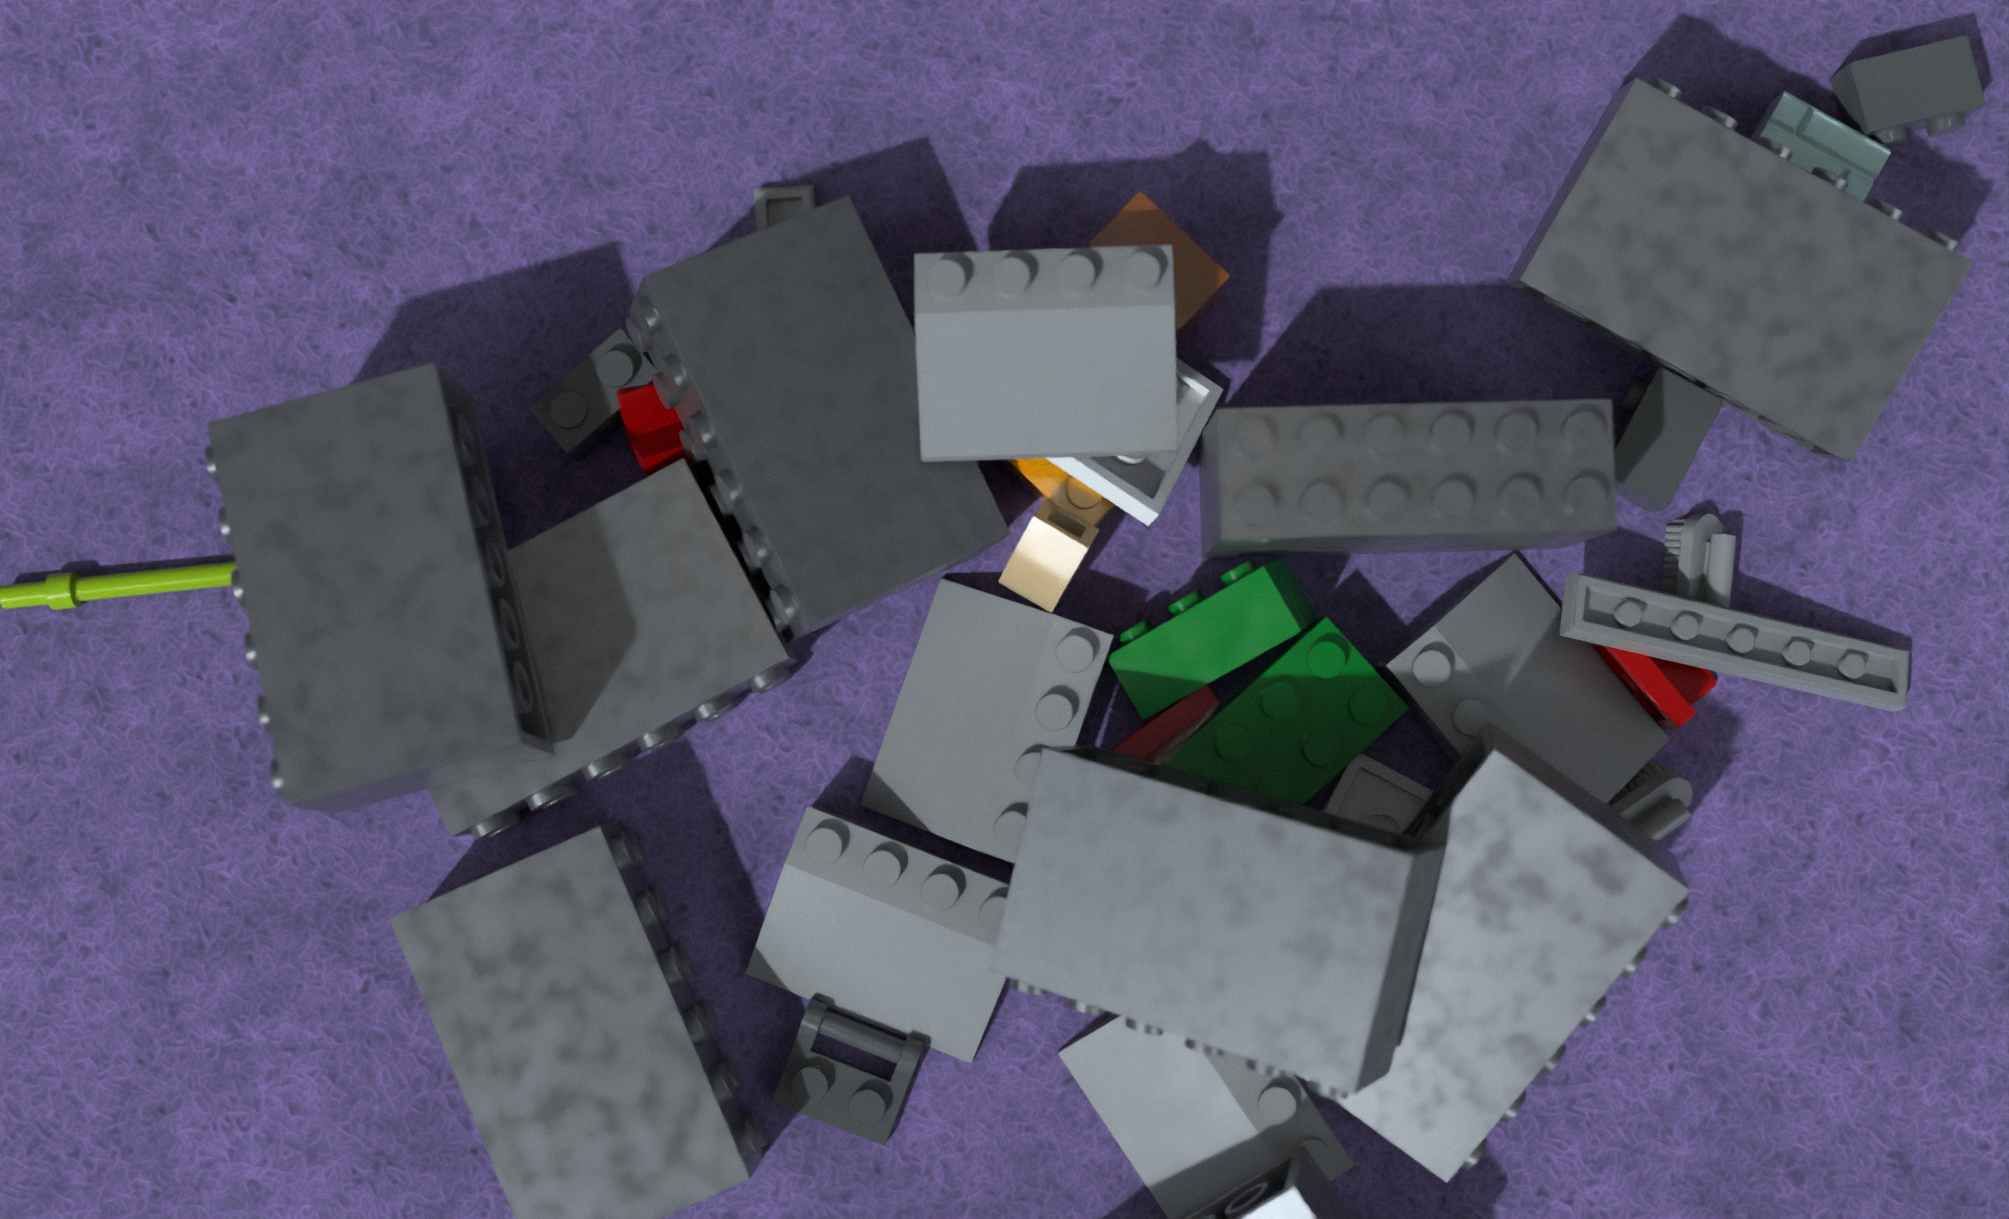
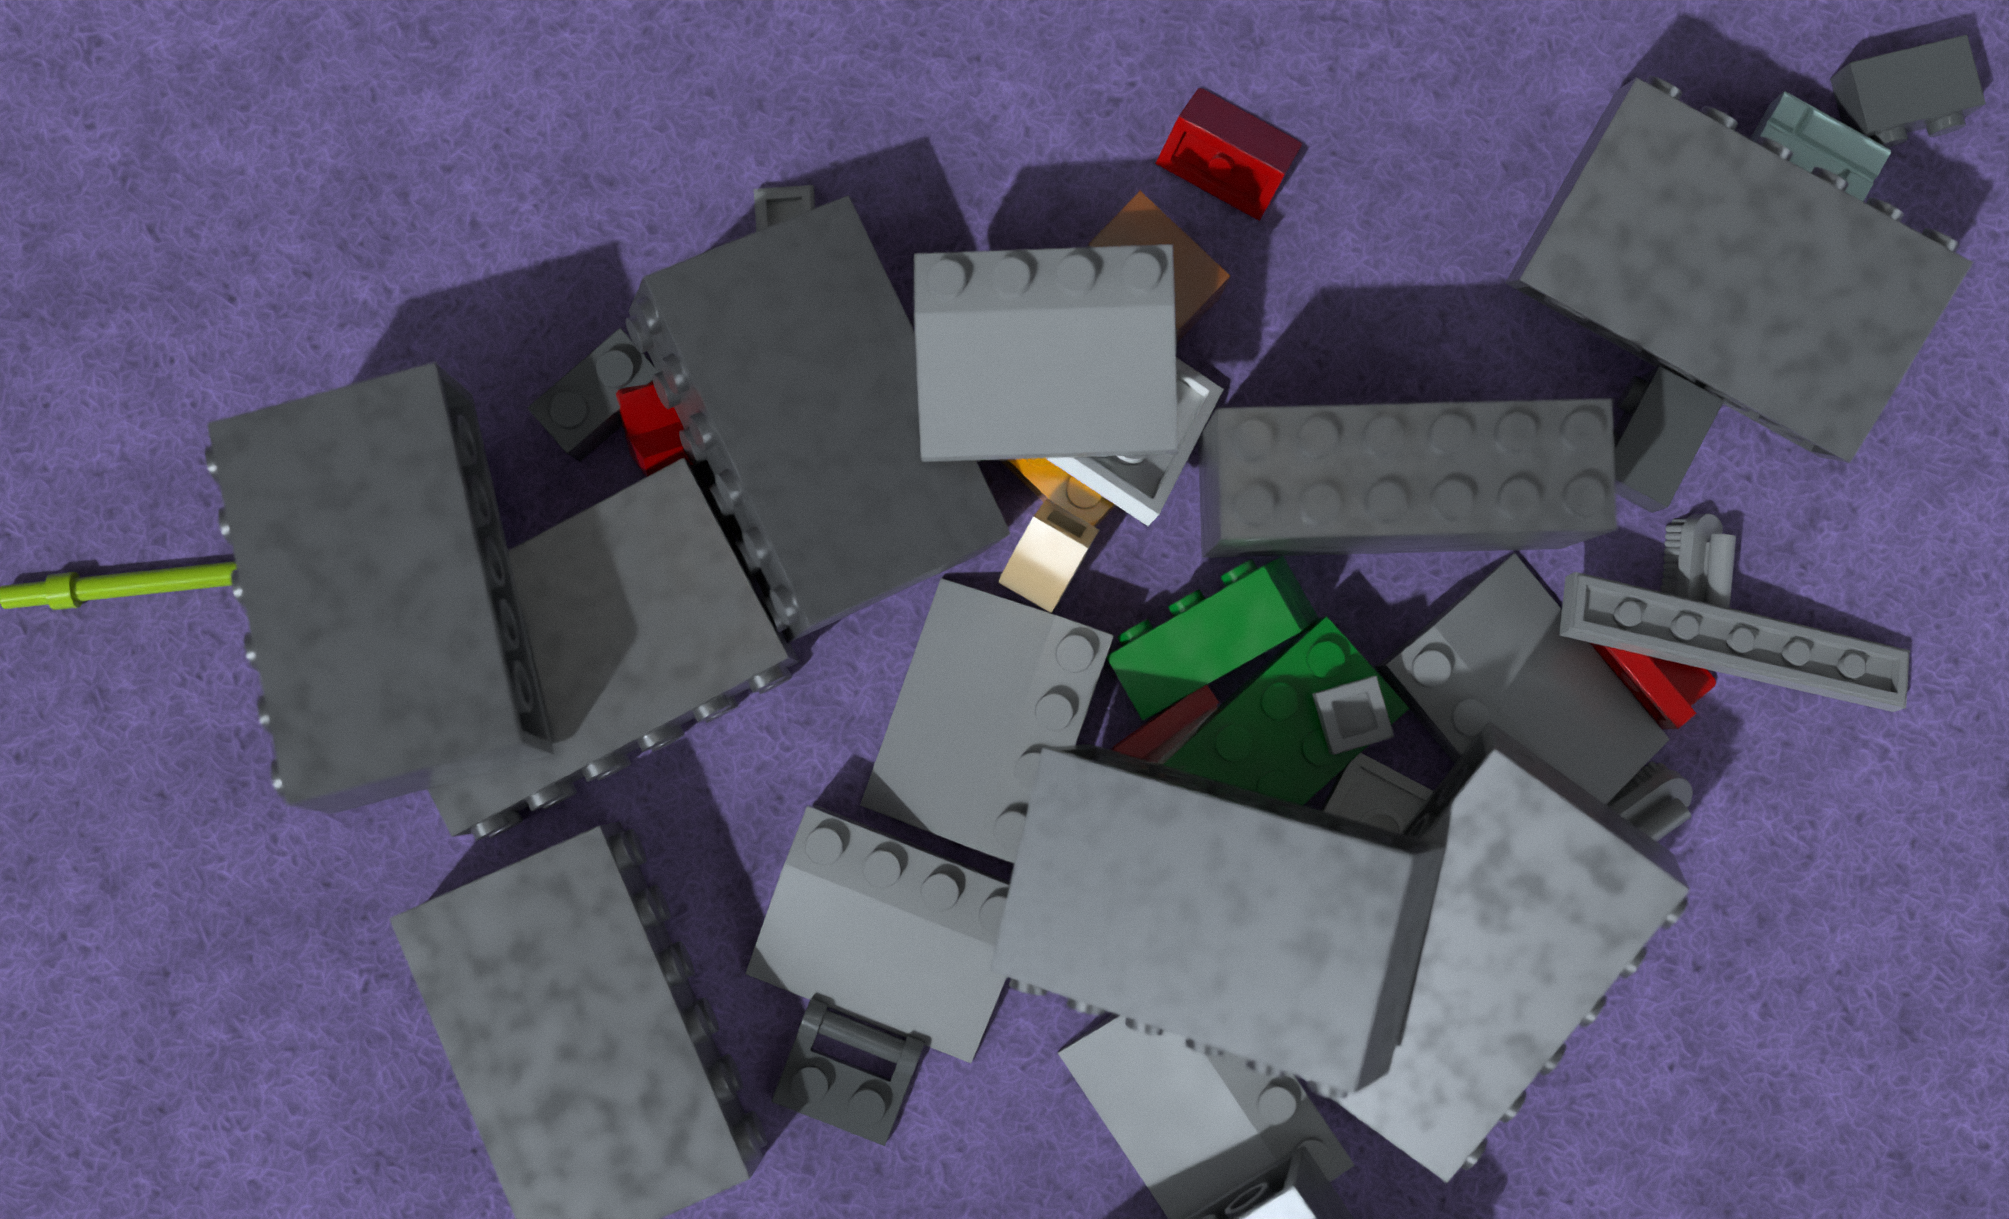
(1228, 153): none -> red panel
(1353, 715): none -> light grey plate

